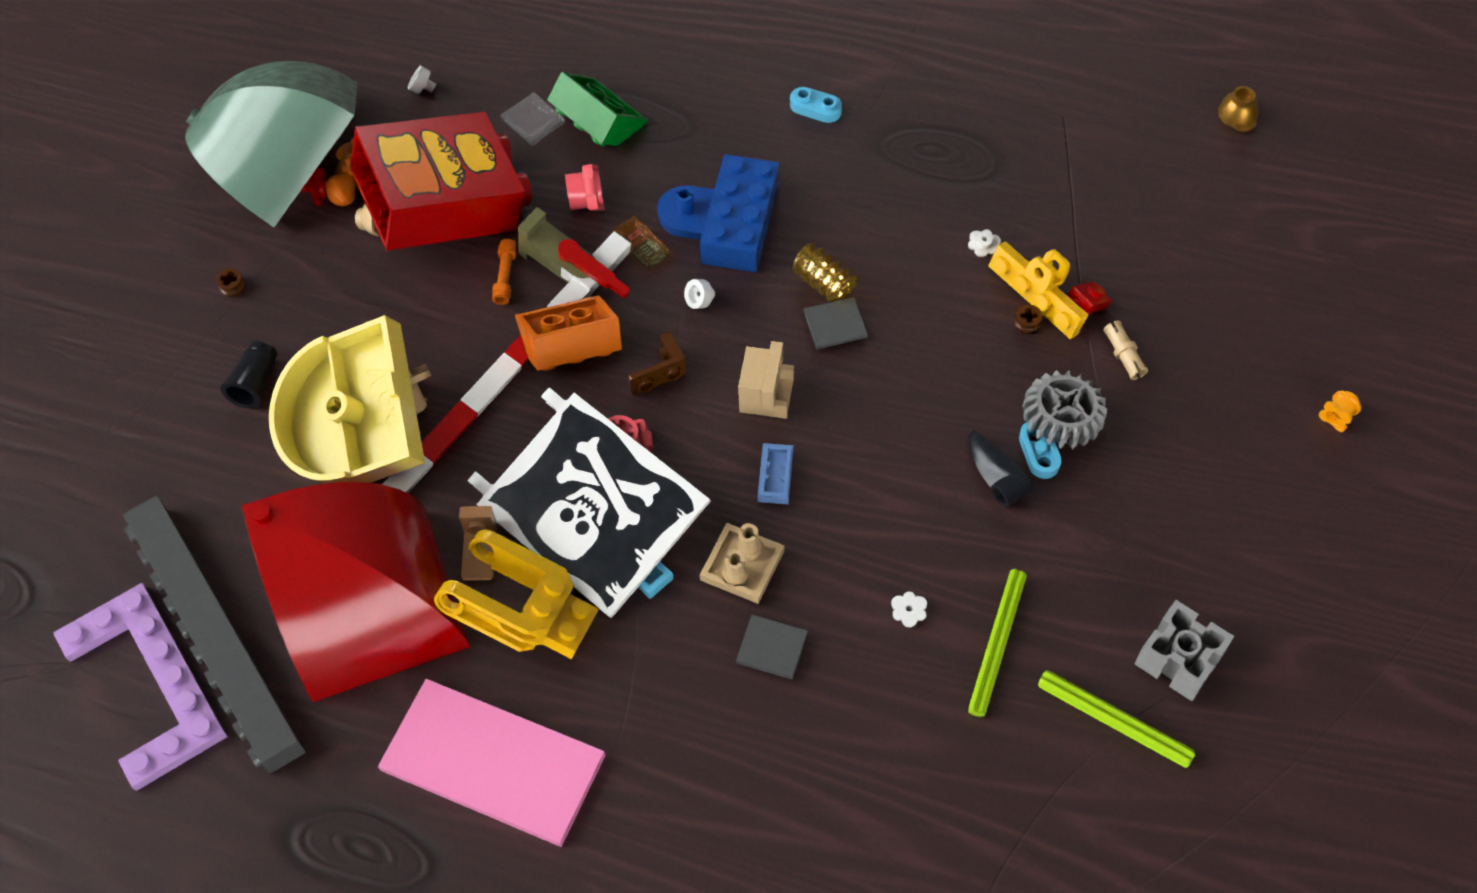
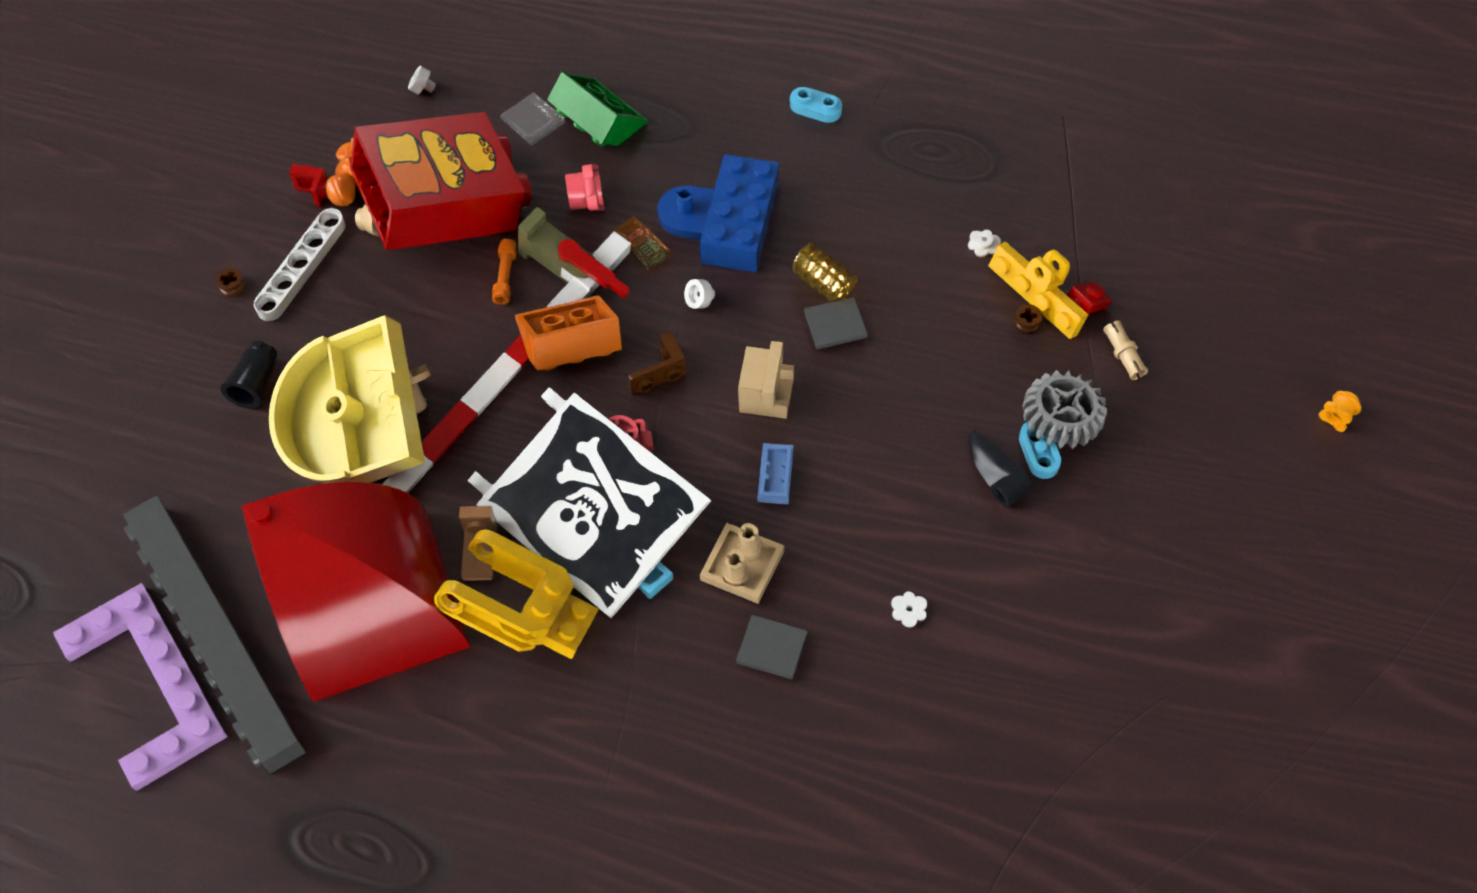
(271, 131): sand green panel -> none
(299, 276): none -> white beam
(492, 762): bright pink tile -> none
(997, 643): lime axle -> none
(1116, 719): lime axle -> none
(1184, 650): light grey brick -> none
(1240, 109): pearl gold piece -> none

